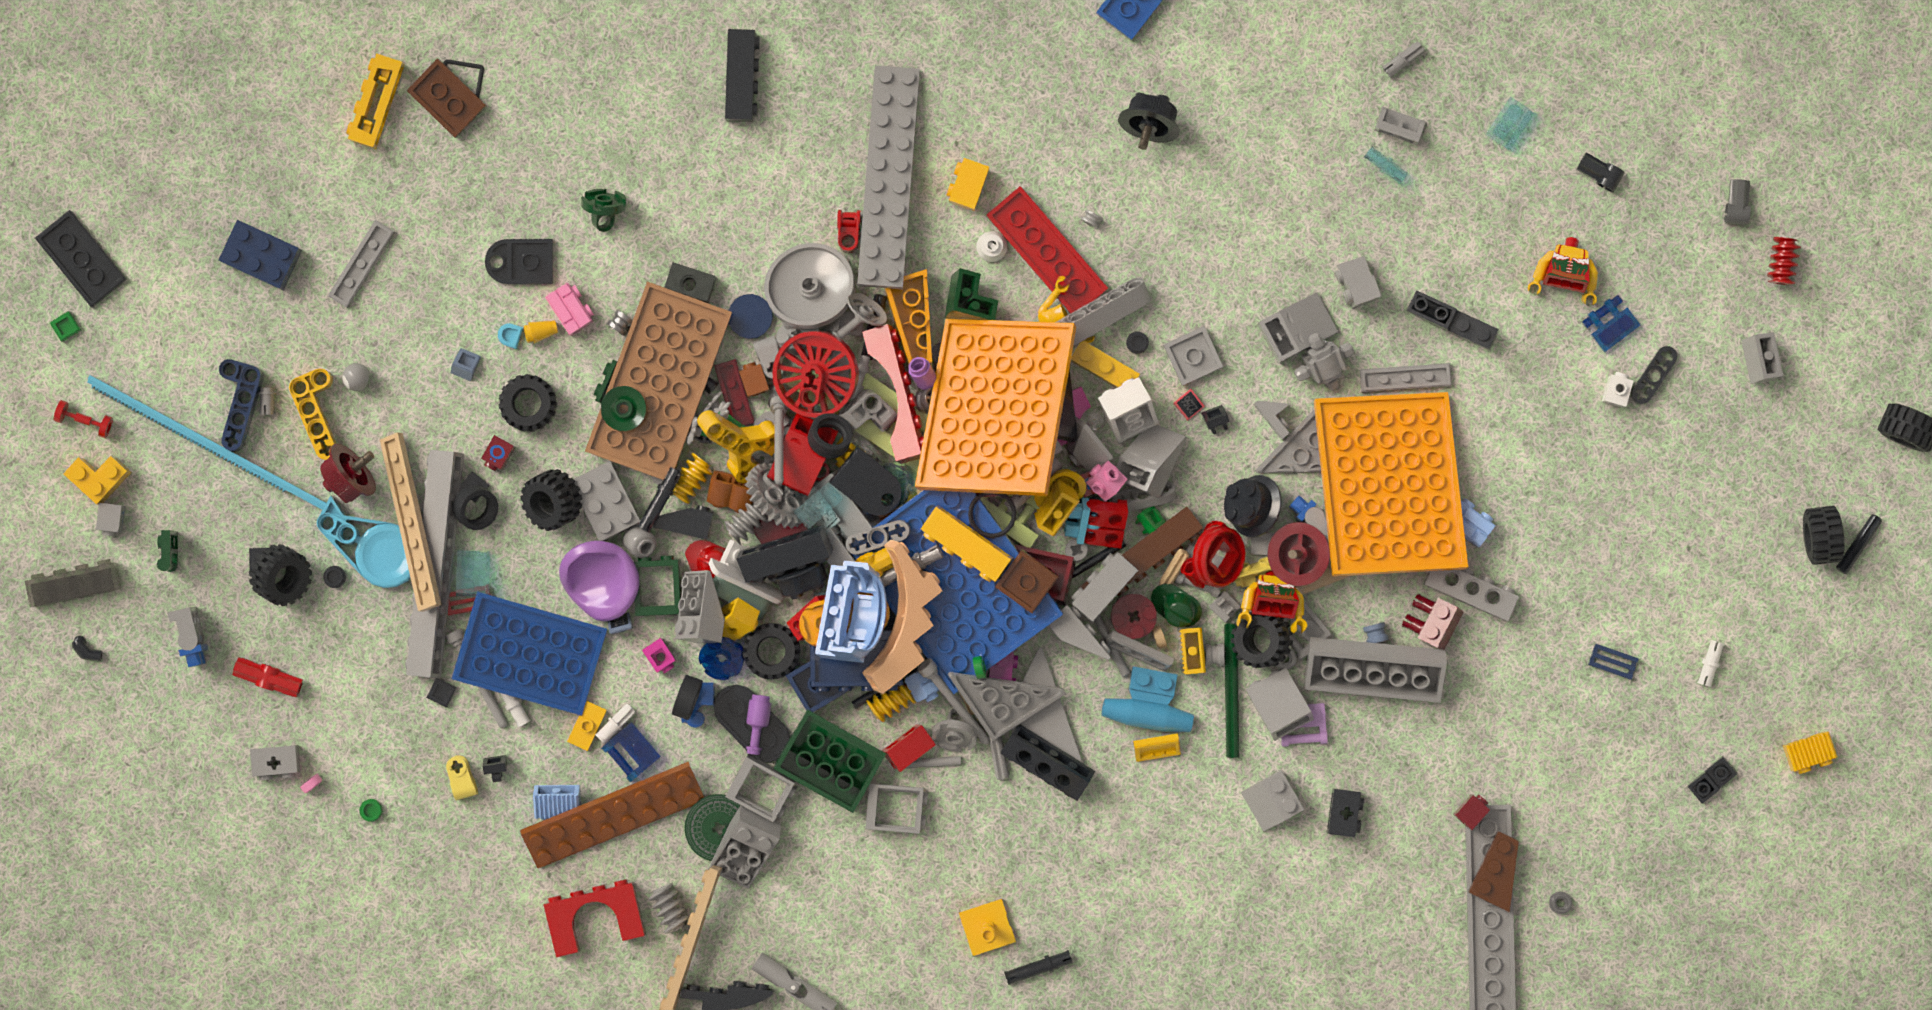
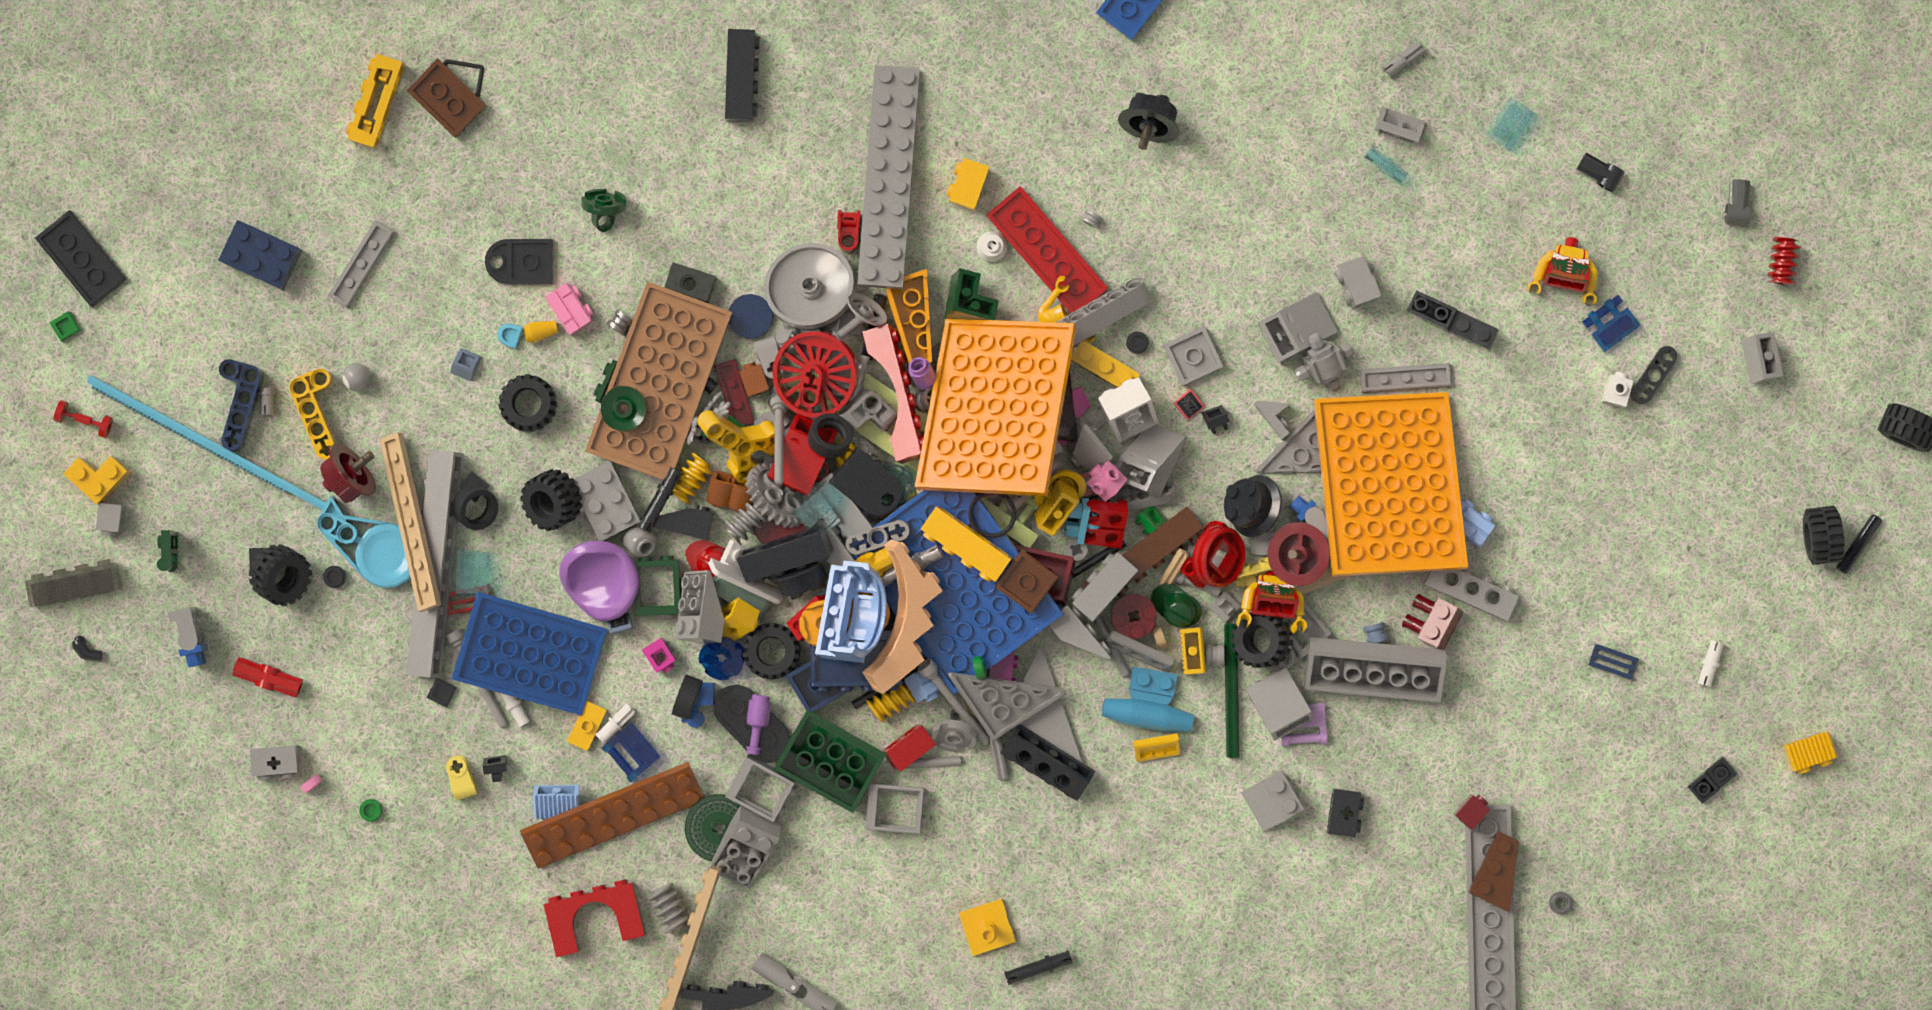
(497, 453): dark red brick -> none

